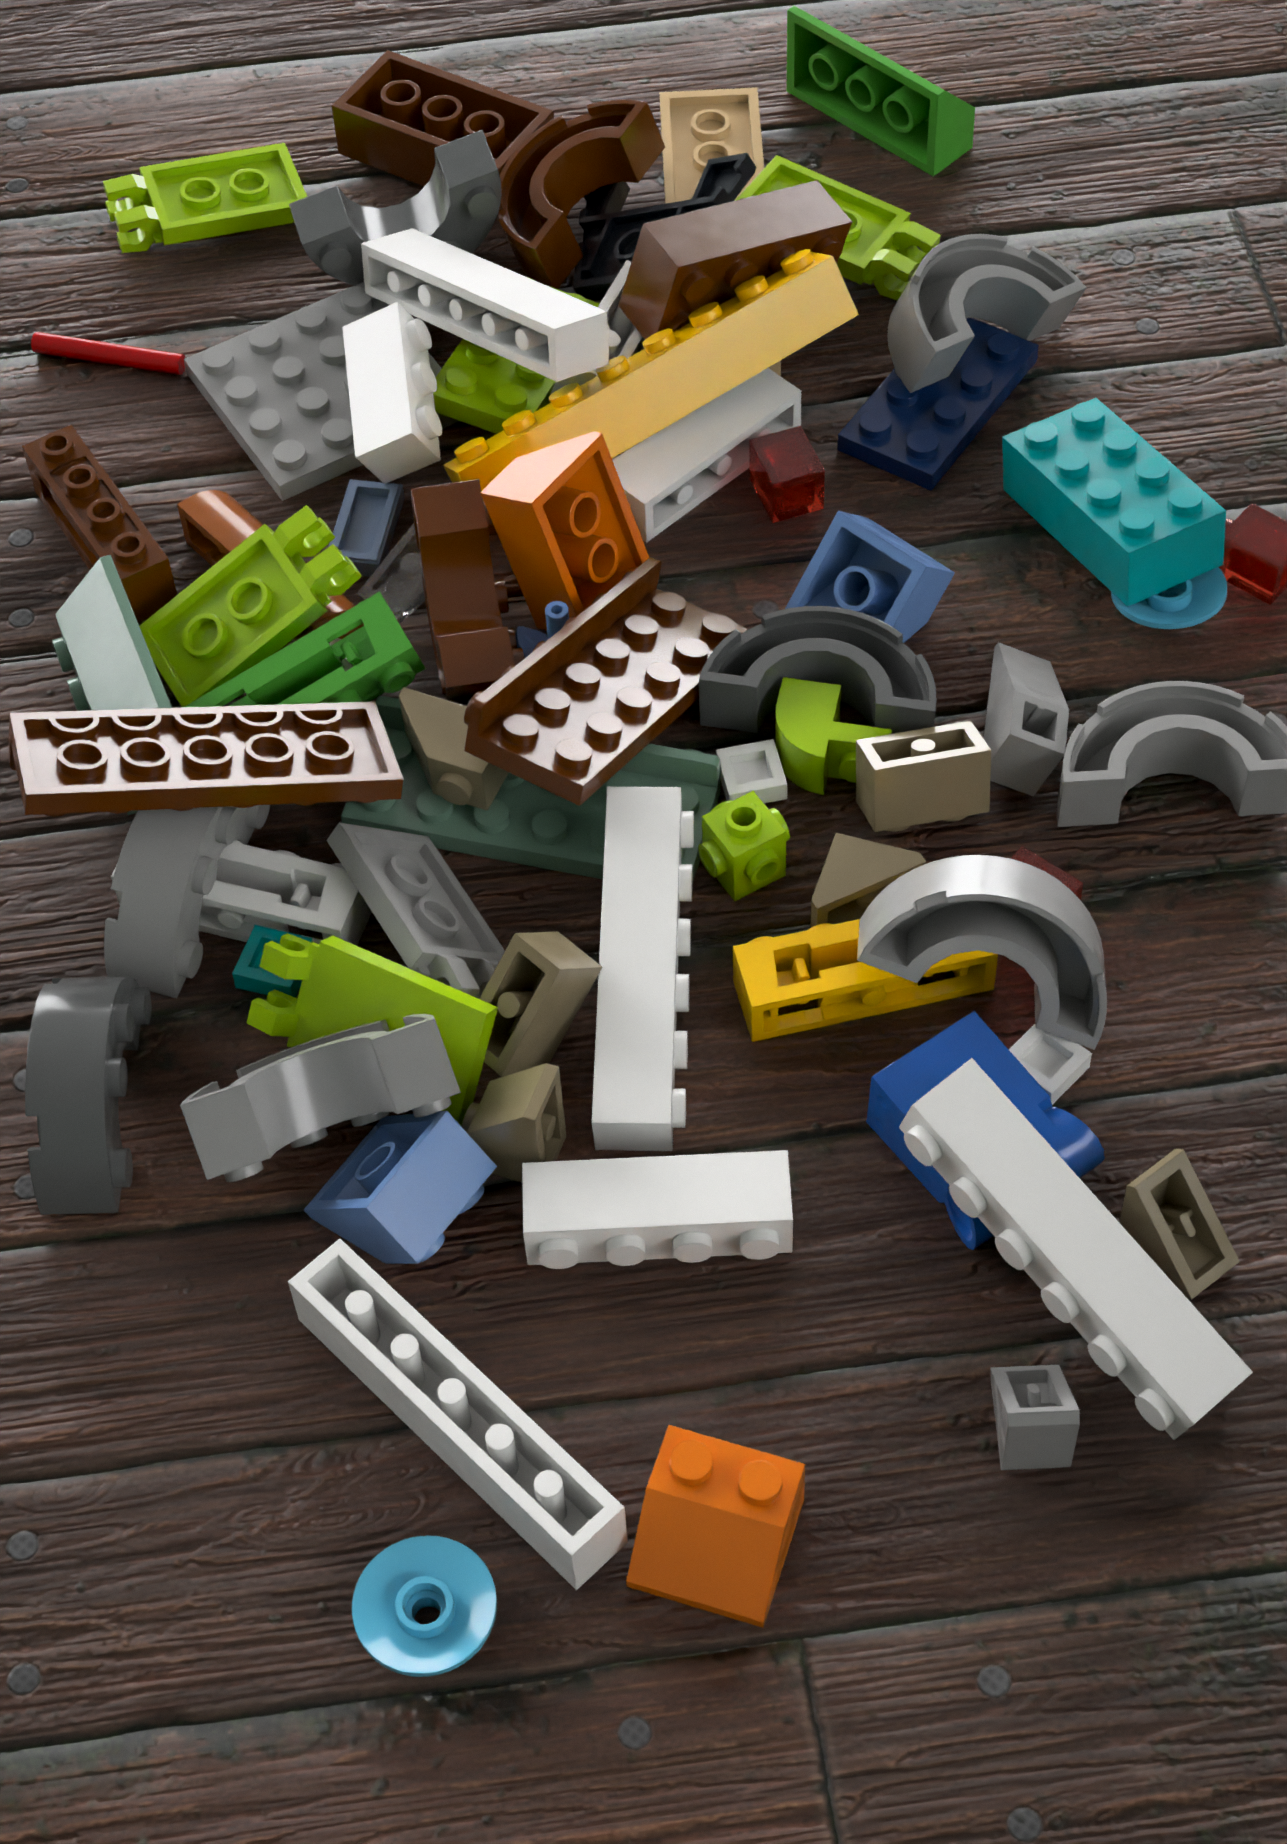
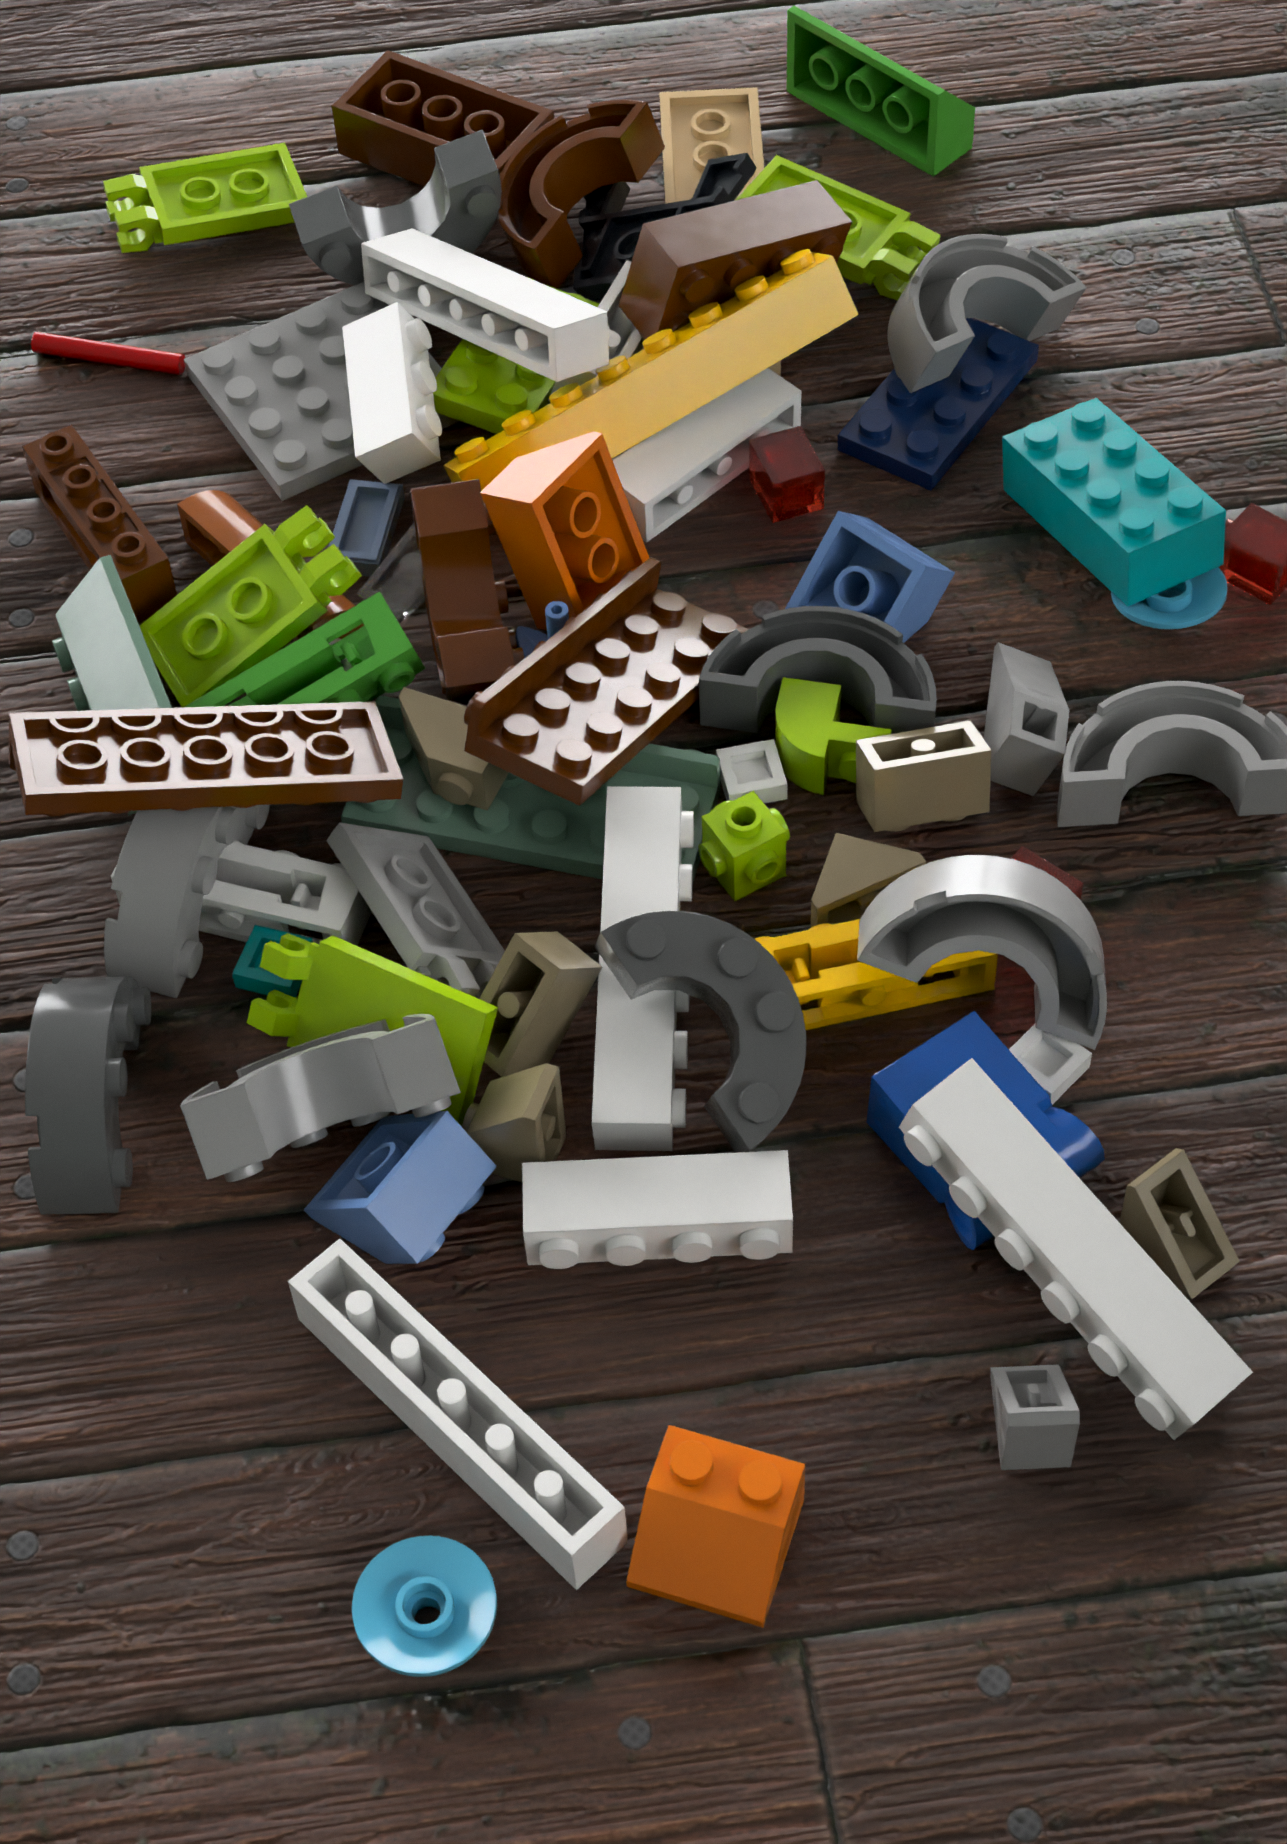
(742, 988): none -> dark grey brick

